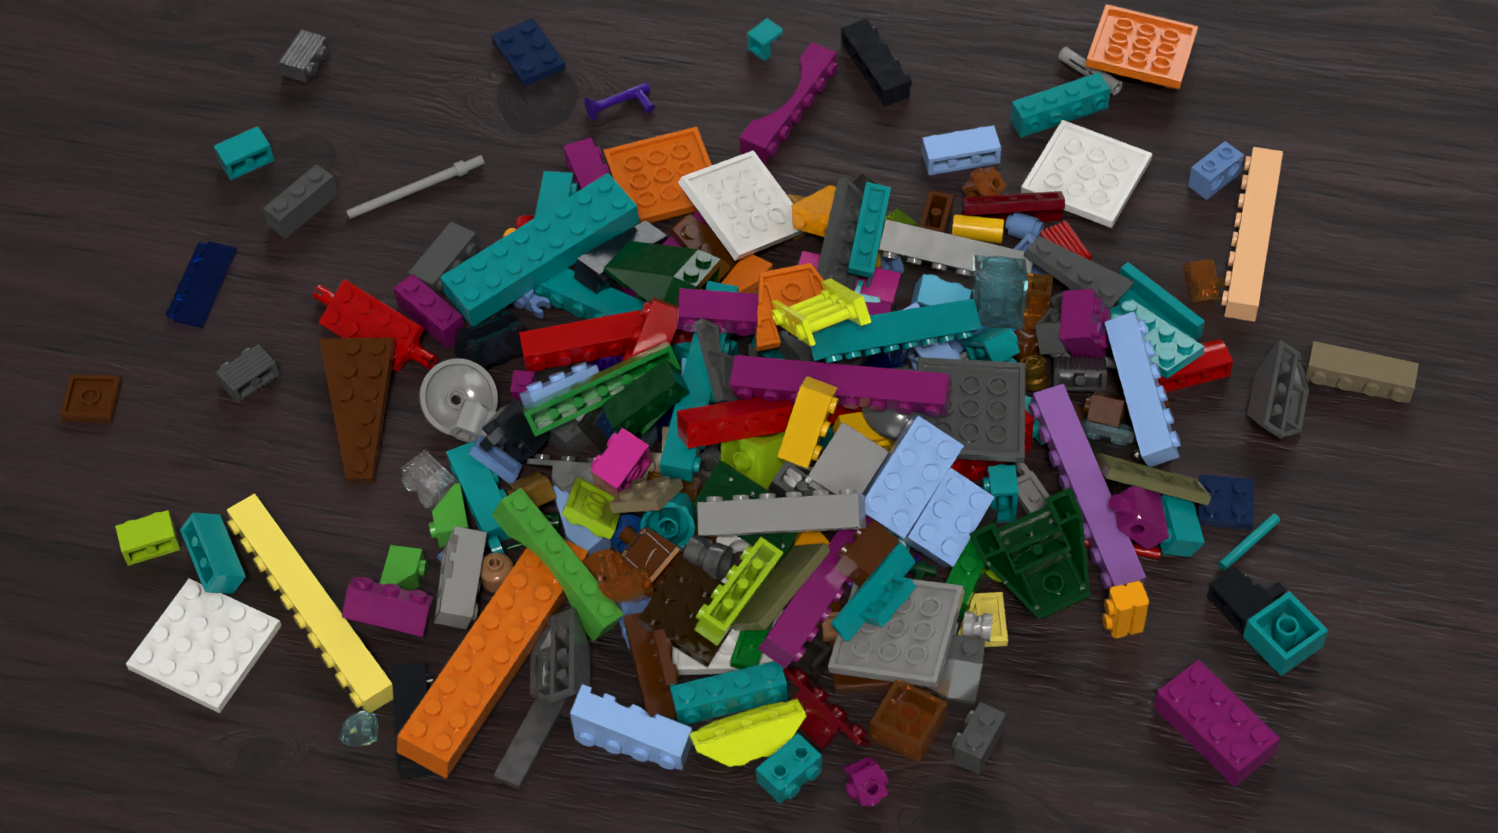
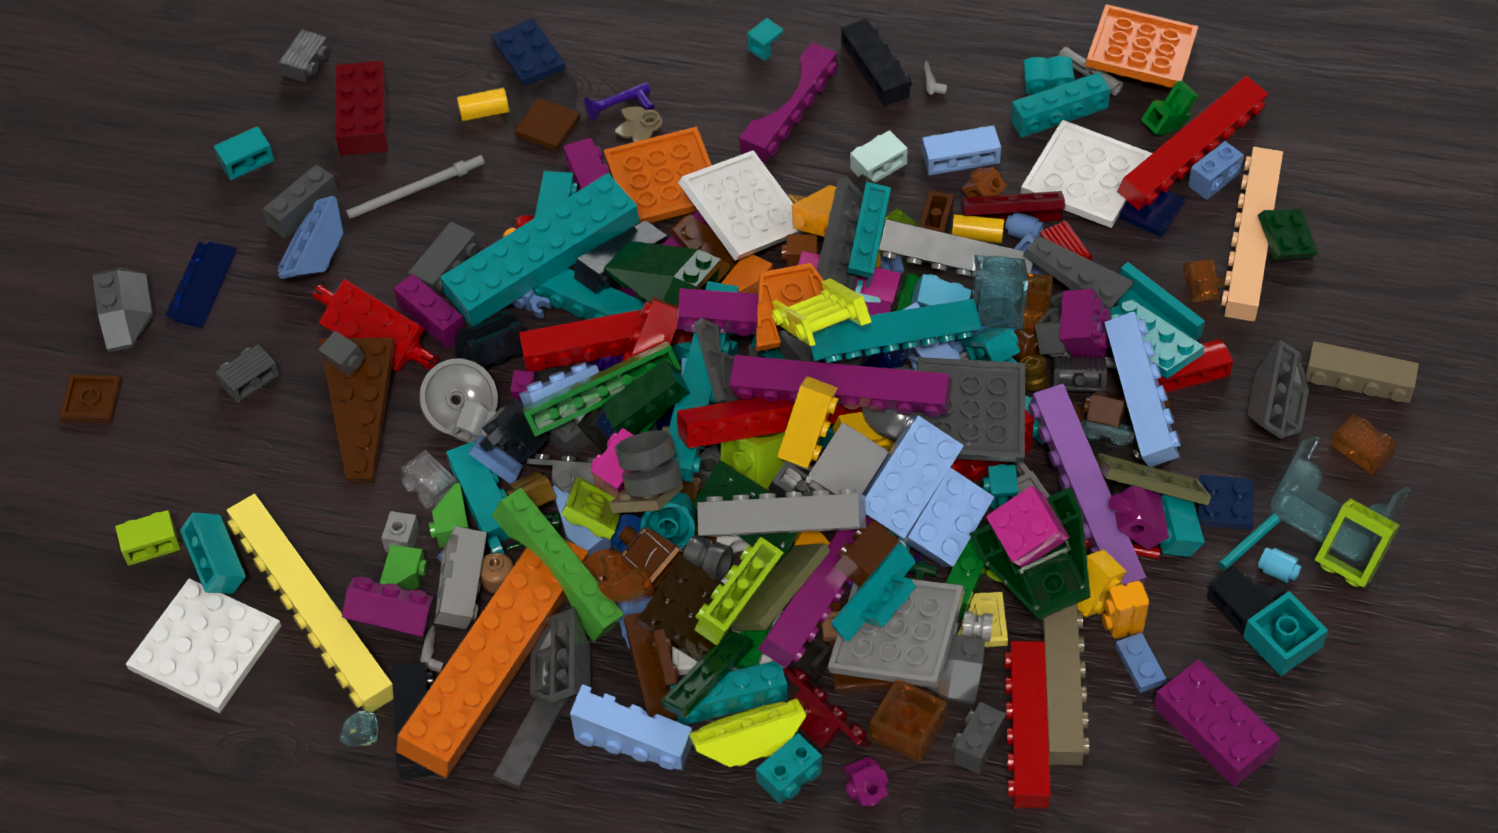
(122, 306): none -> dark grey wedge
(313, 241): none -> medium blue wedge
(342, 353): none -> dark grey brick
(361, 108): none -> dark red brick
(400, 530): none -> light grey brick
(428, 651): none -> light grey bar
(483, 104): none -> yellow brick
(547, 124): none -> reddish brown tile
(639, 123): none -> dark tan plate
(648, 463): none -> dark grey wheel
(707, 674): none -> dark green tile
(795, 246): none -> dark orange brick
(879, 157): none -> light aqua brick
(905, 296): none -> green axle
(930, 84): none -> light grey bar
(1027, 527): none -> dark pink brick
(1028, 725): none -> red brick
(1045, 73): none -> teal brick
(1064, 687): none -> dark tan brick
(1103, 574): none -> yellow brick
(1140, 662): none -> medium blue plate
(1155, 217): none -> clear blue tile
(1173, 112): none -> green brick
(1192, 143): none -> red brick
(1279, 565): none -> medium azure brick
(1287, 234): none -> dark green plate
(1314, 512): none -> clear light blue windscreen
(1363, 444): none -> clear orange brick
(1369, 520): none -> lime window

